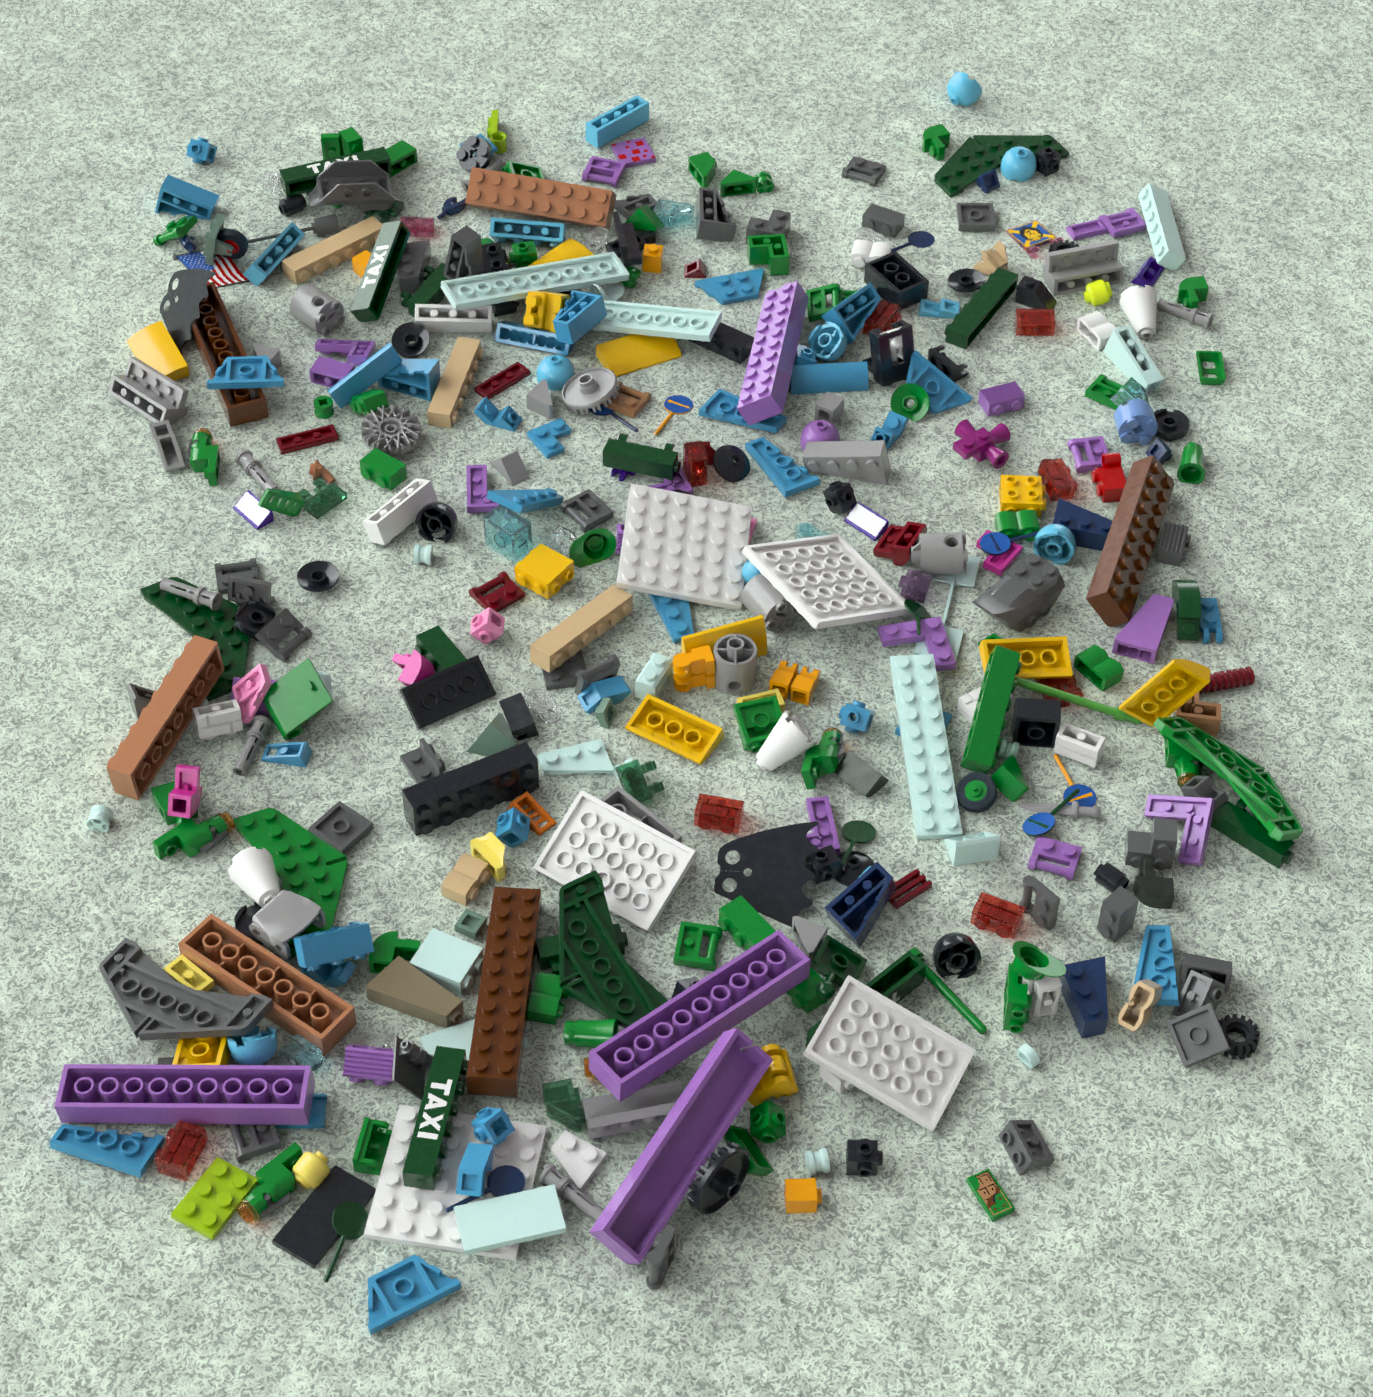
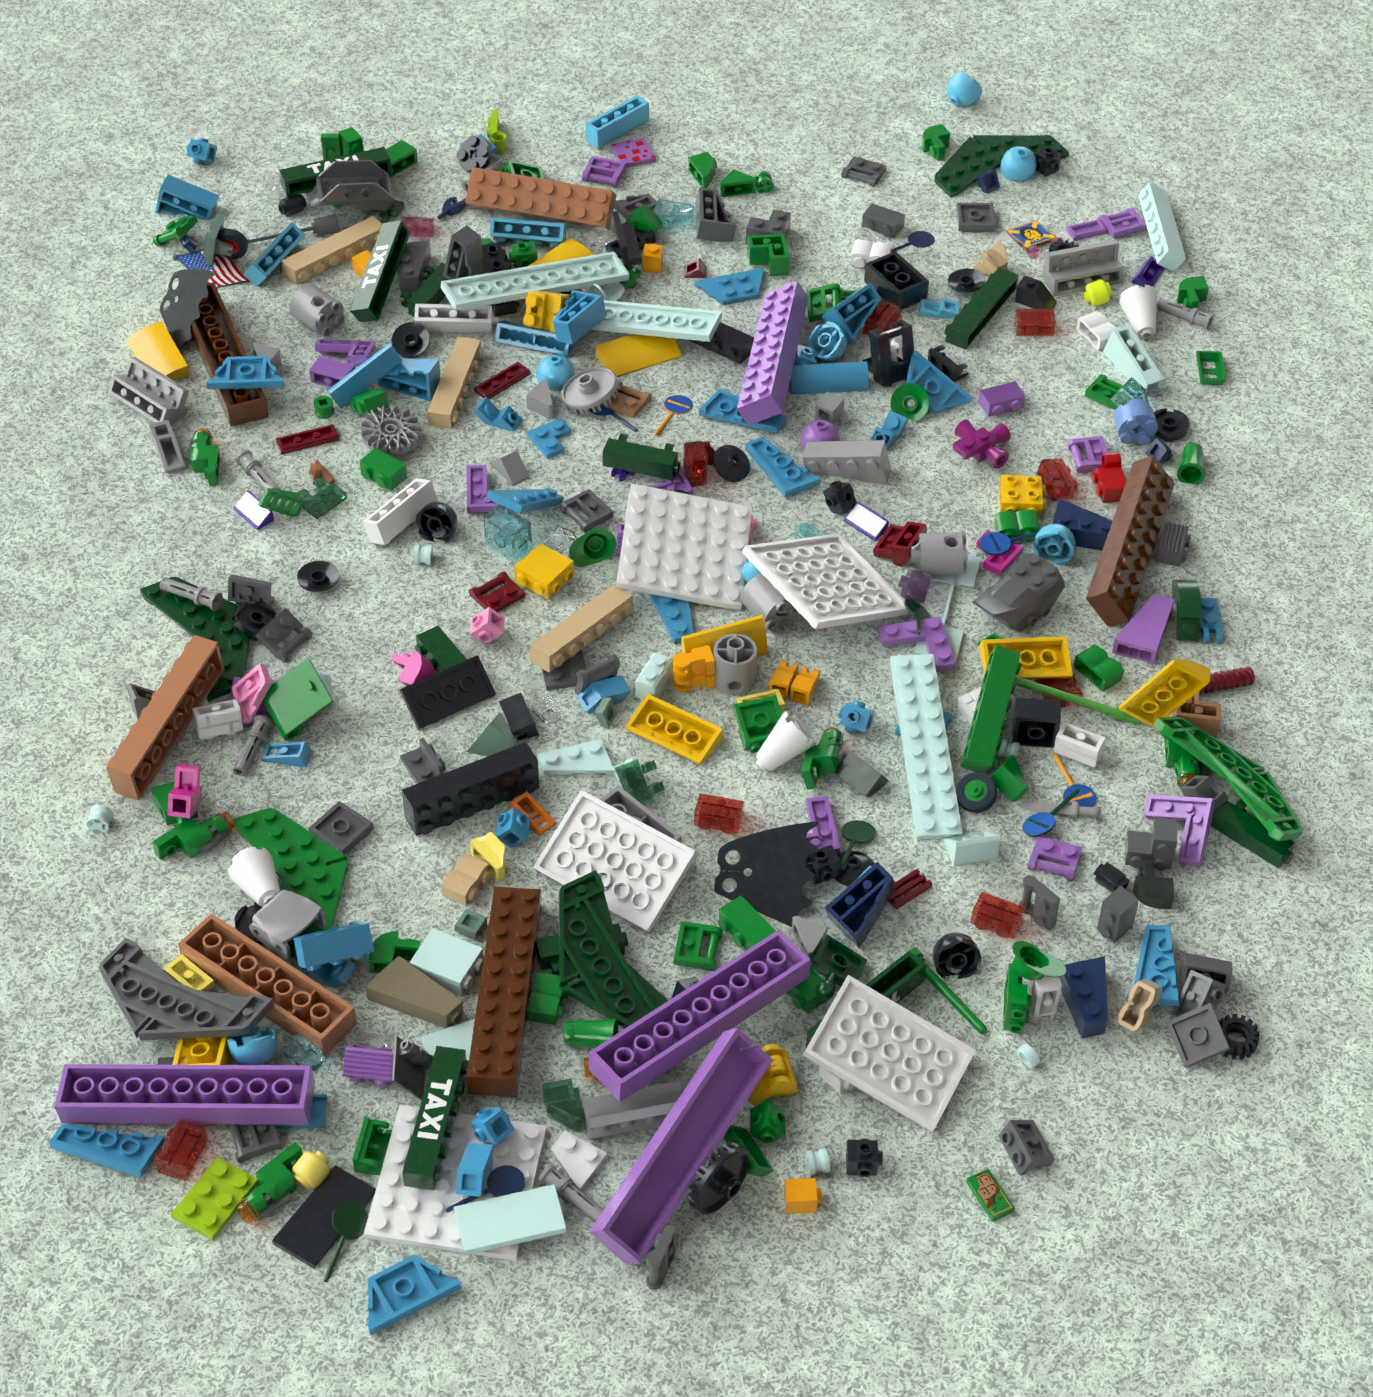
(222, 580): dark grey plate -> none

